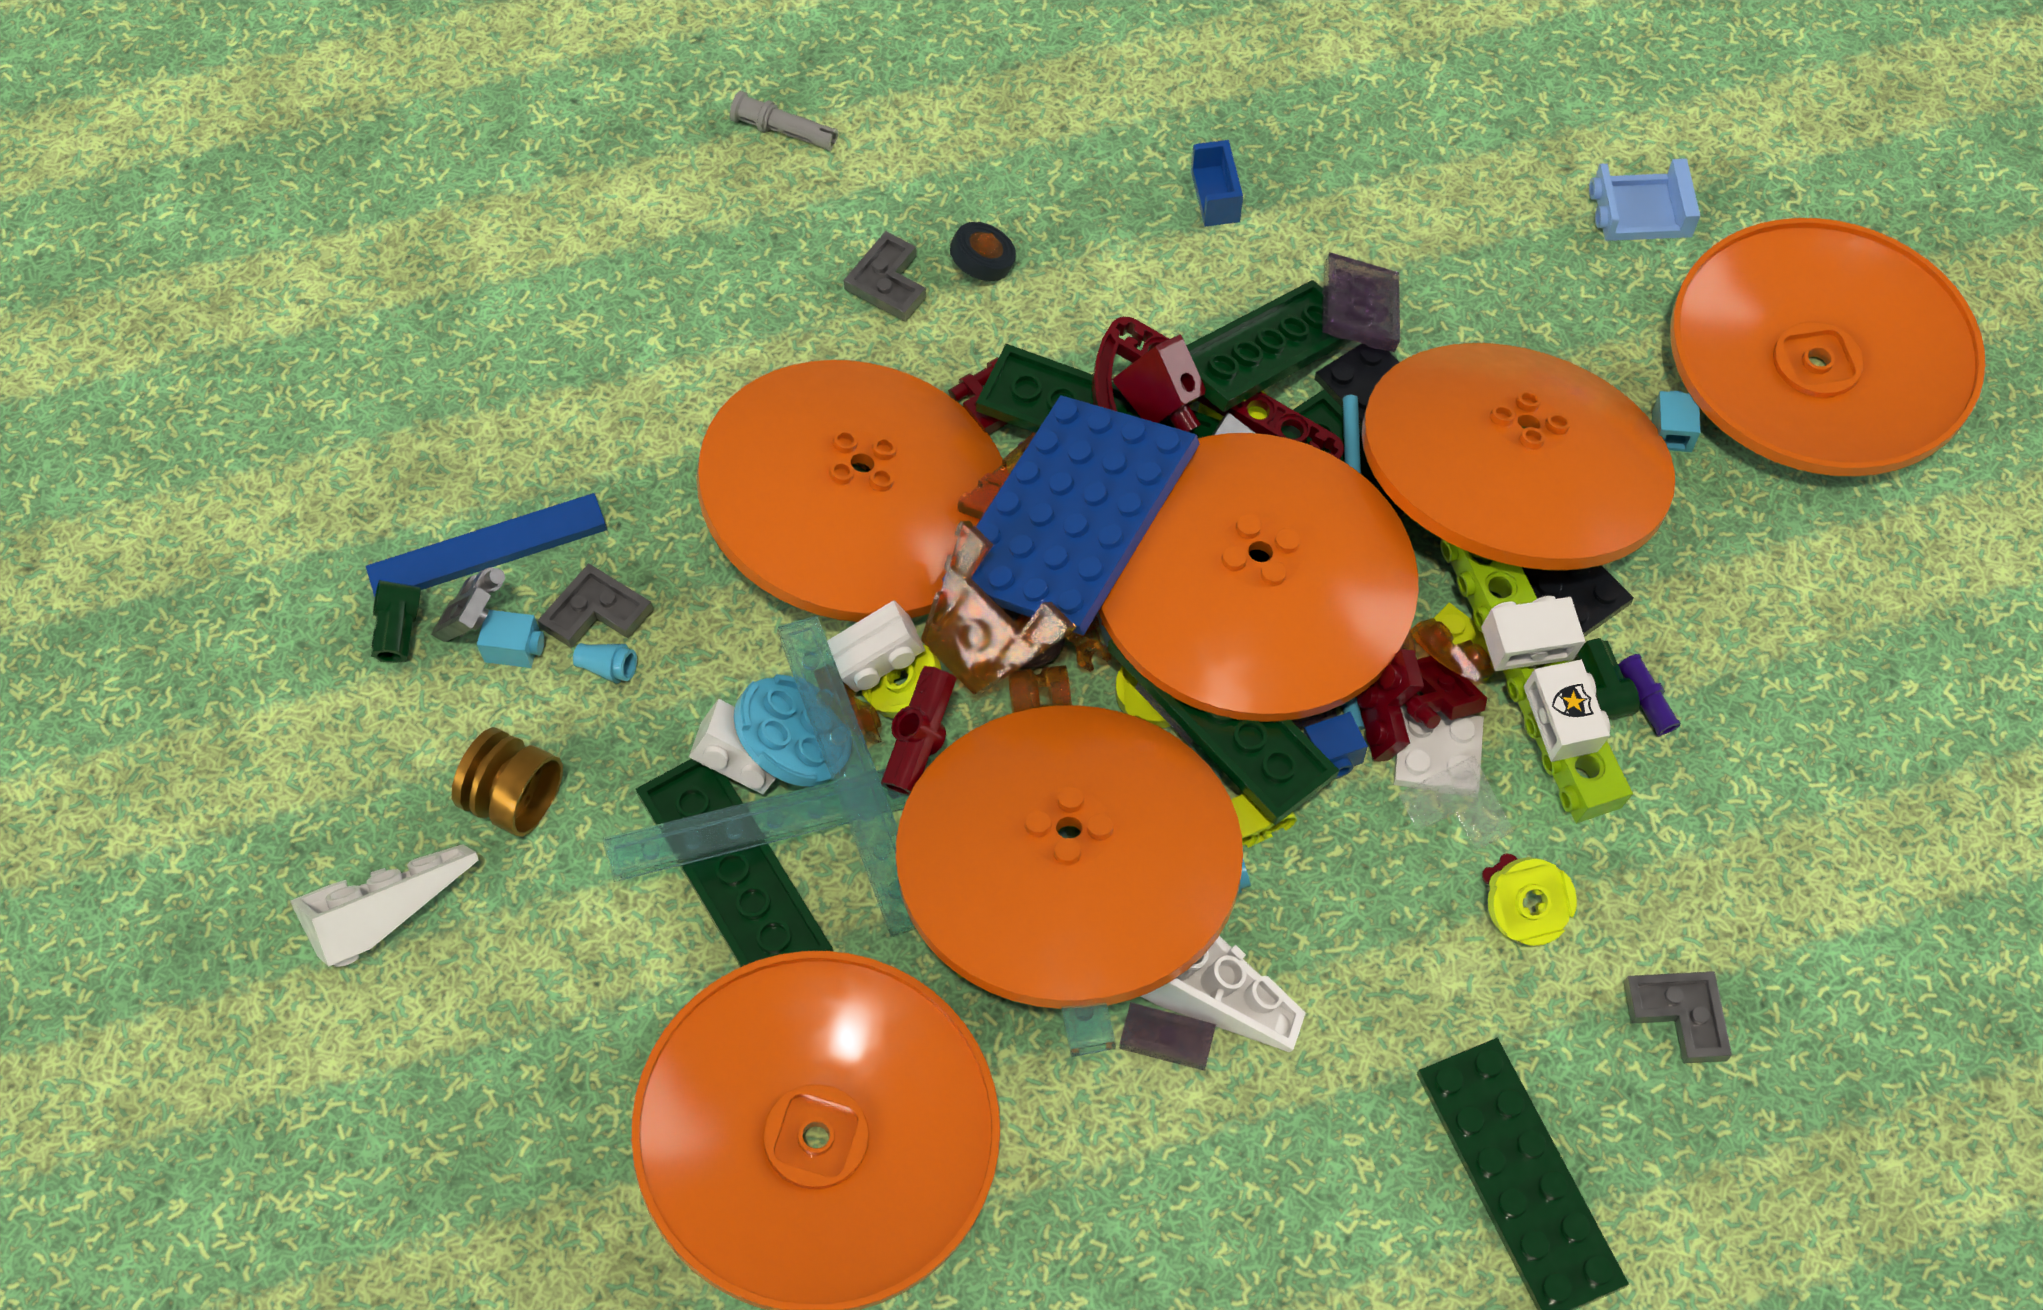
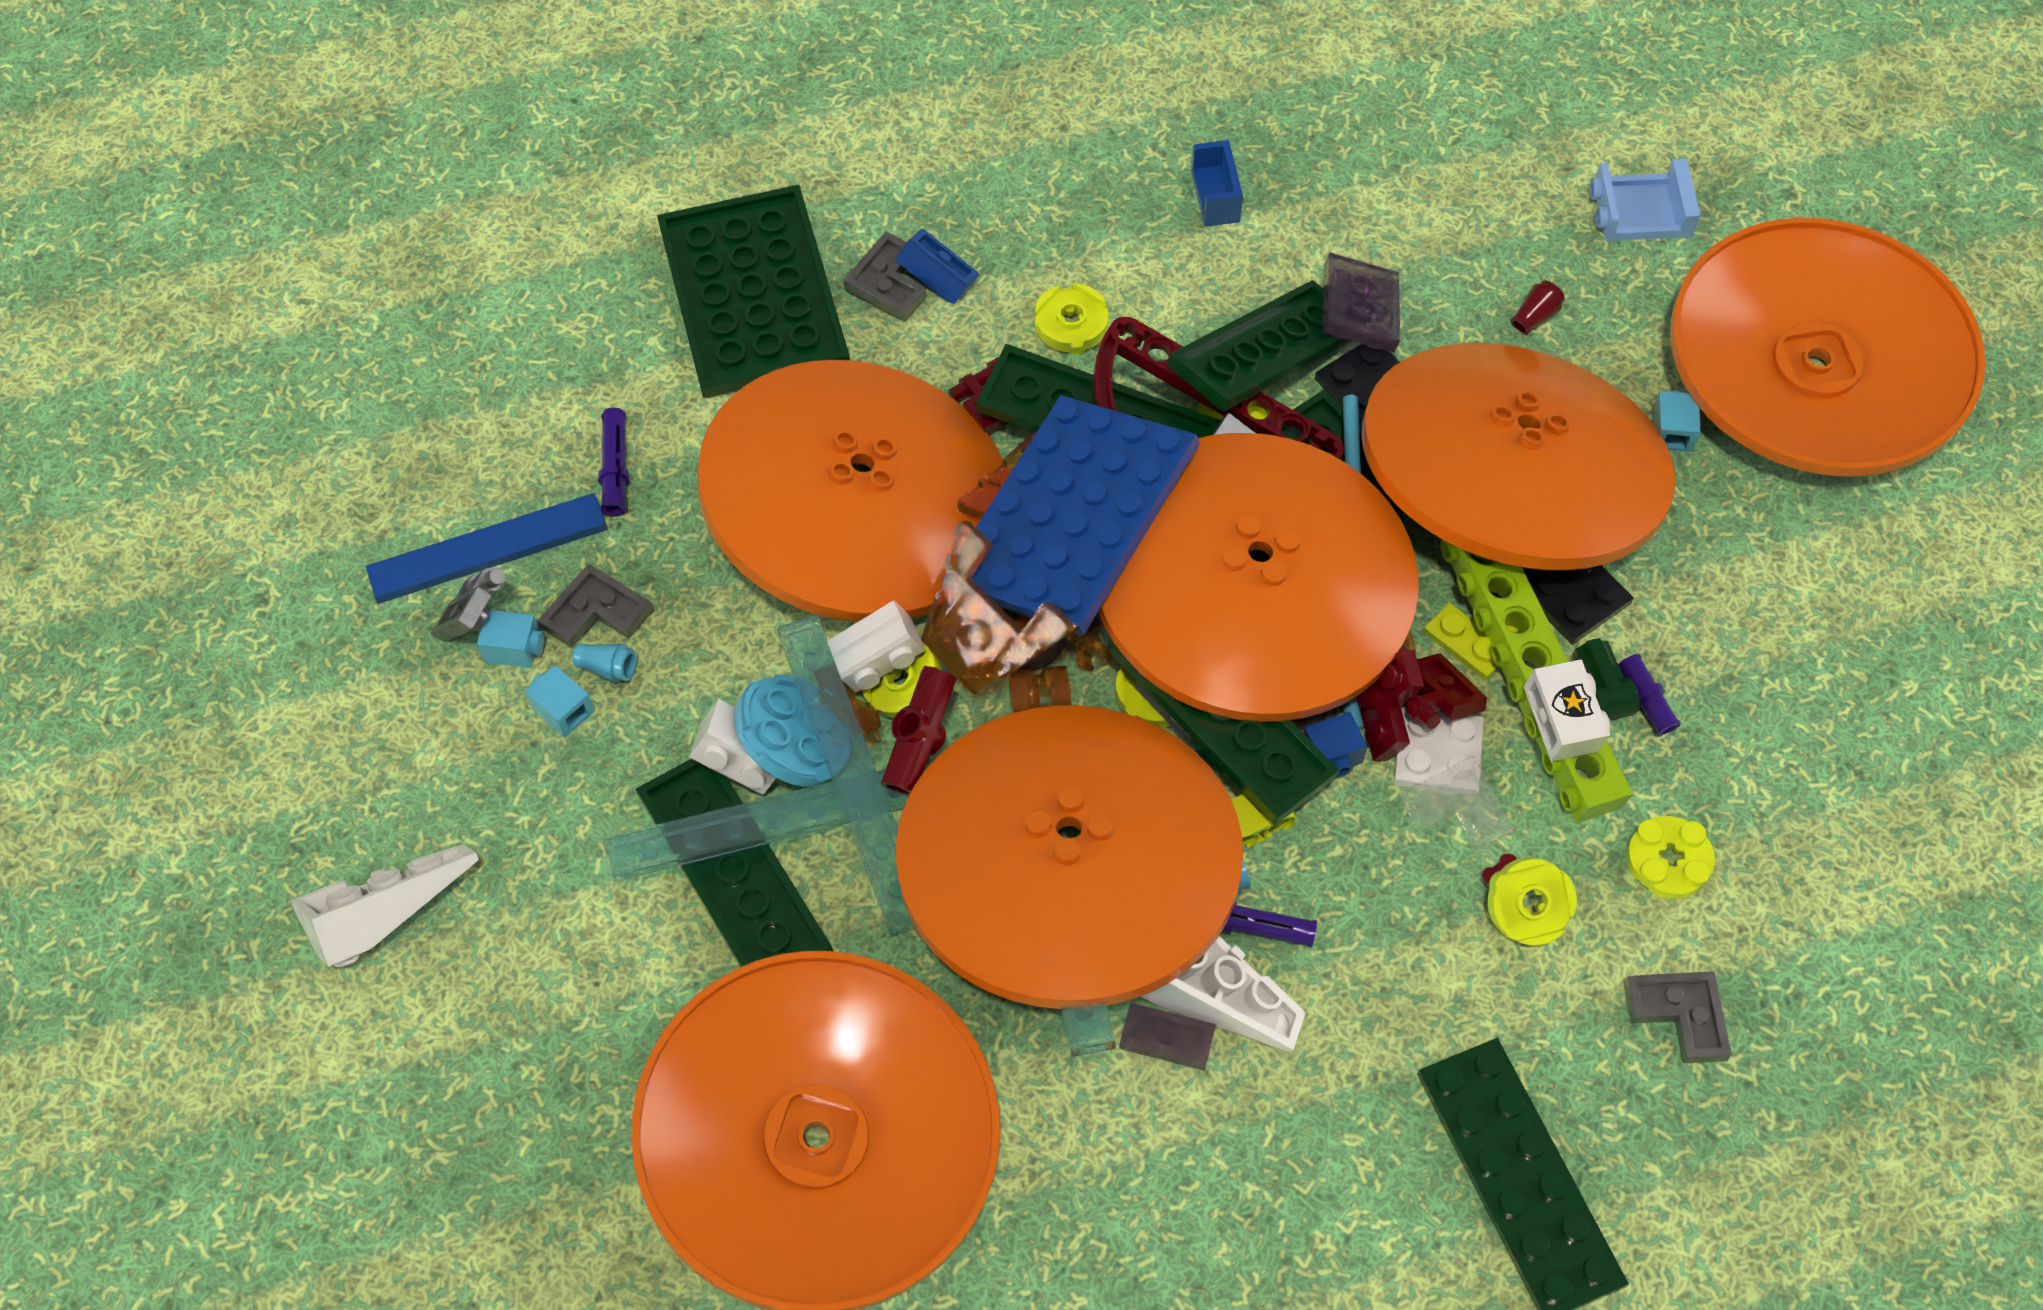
(395, 611): dark green piece -> none
(506, 781): pearl gold wheel -> none
(559, 700): none -> medium azure brick
(613, 475): none -> dark purple pin
(751, 288): none -> dark green plate
(768, 117): light grey pin -> none
(936, 266): none -> blue slope
(982, 251): black wheel -> none
(1071, 336): none -> neon yellow plate
(1163, 384): dark red torso -> none
(1299, 930): none -> dark purple pin
(1464, 658): clear orange slope -> none
(1532, 633): white brick -> none
(1539, 305): none -> dark red cone
(1686, 840): none -> neon yellow plate

